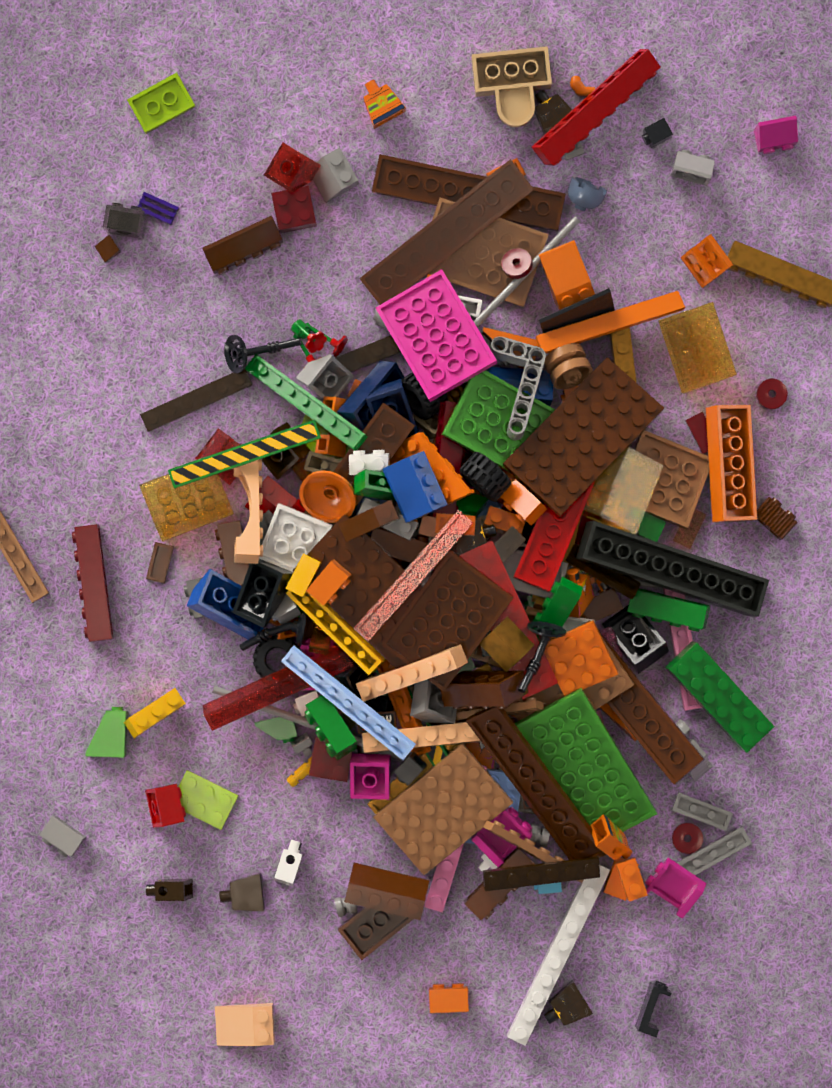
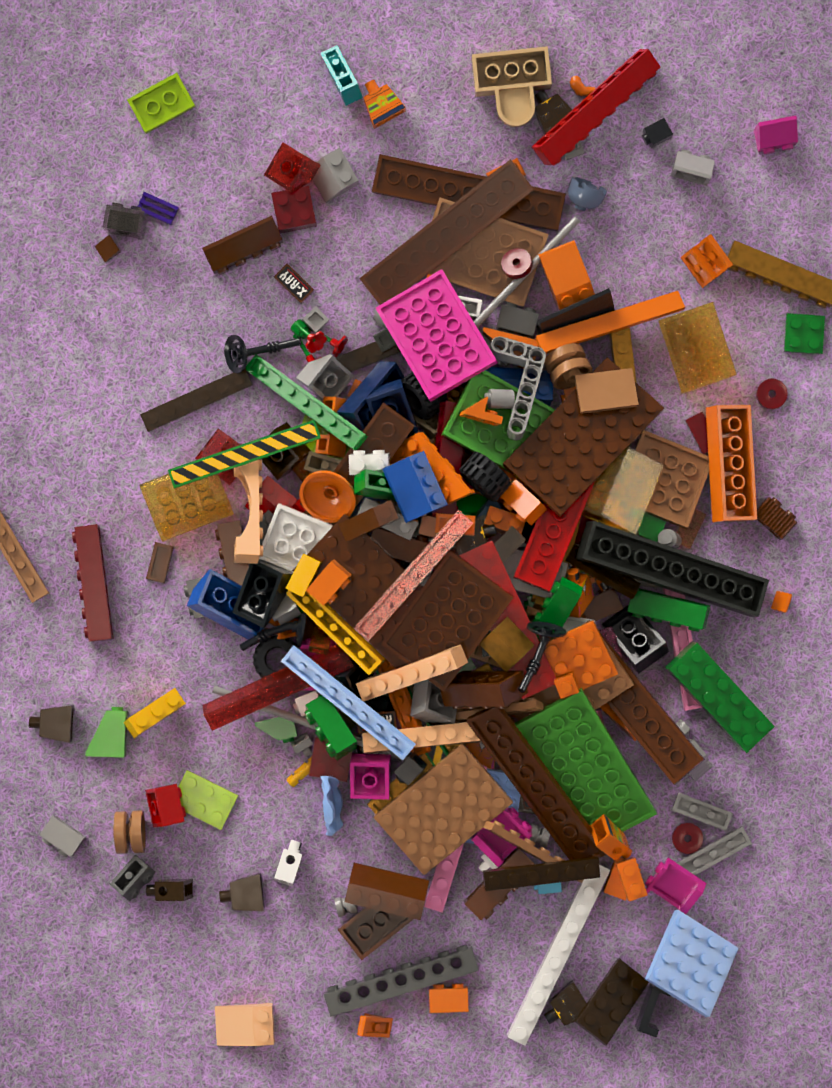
(54, 723): none -> dark brown torso
(128, 831): none -> medium nougat wheel
(132, 878): none -> dark grey brick
(294, 283): none -> tile
(315, 320): none -> light grey tile
(331, 804): none -> light blue piece
(337, 1006): none -> dark grey brick
(341, 75): none -> teal slope
(374, 1026): none -> orange slope
(384, 340): none -> pearl dark grey tile
(477, 413): none -> orange slope
(500, 398): none -> light grey brick
(517, 320): none -> dark grey brick
(566, 685): none -> orange plate
(606, 390): none -> medium nougat tile
(611, 1001): none -> dark brown plate
(670, 538): none -> light grey brick
(691, 963): none -> light blue plate
(781, 601): none -> orange slope
(804, 333): none -> green plate

